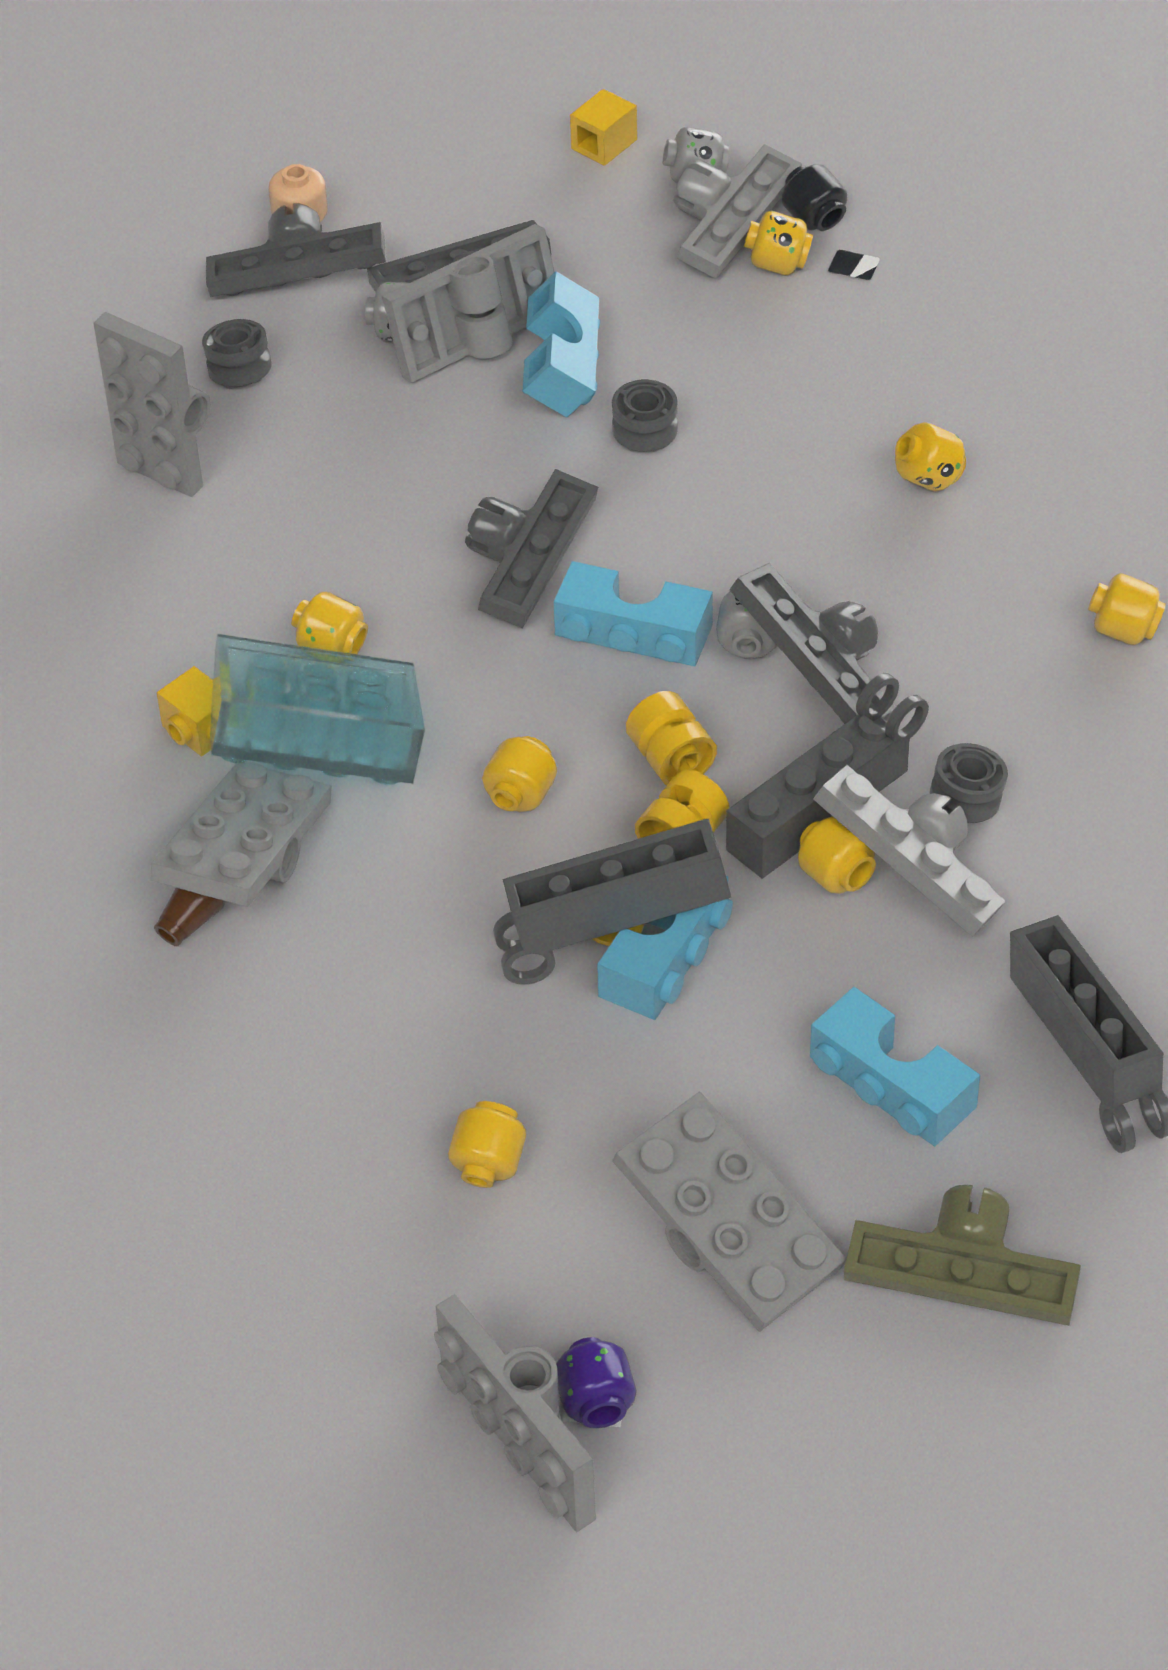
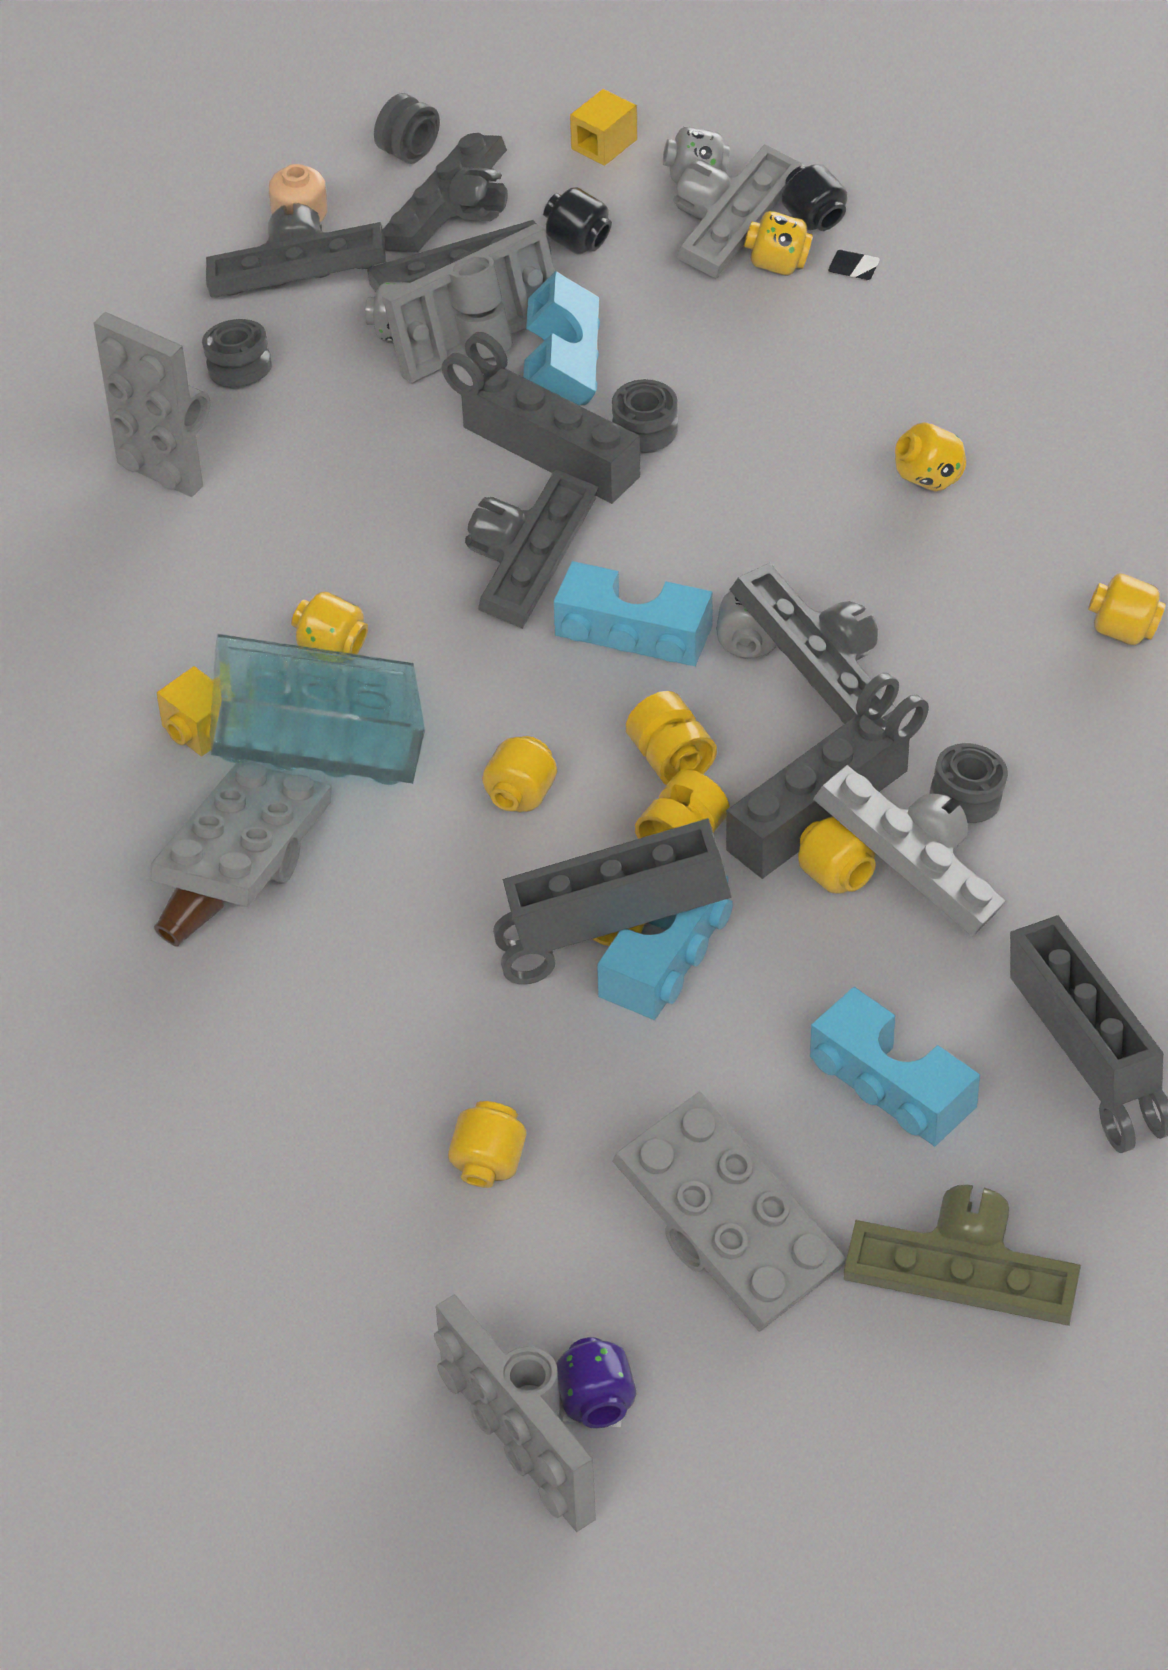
(406, 128): none -> dark grey wheel
(455, 188): none -> dark grey plate
(541, 423): none -> dark grey hinge
(577, 220): none -> black head

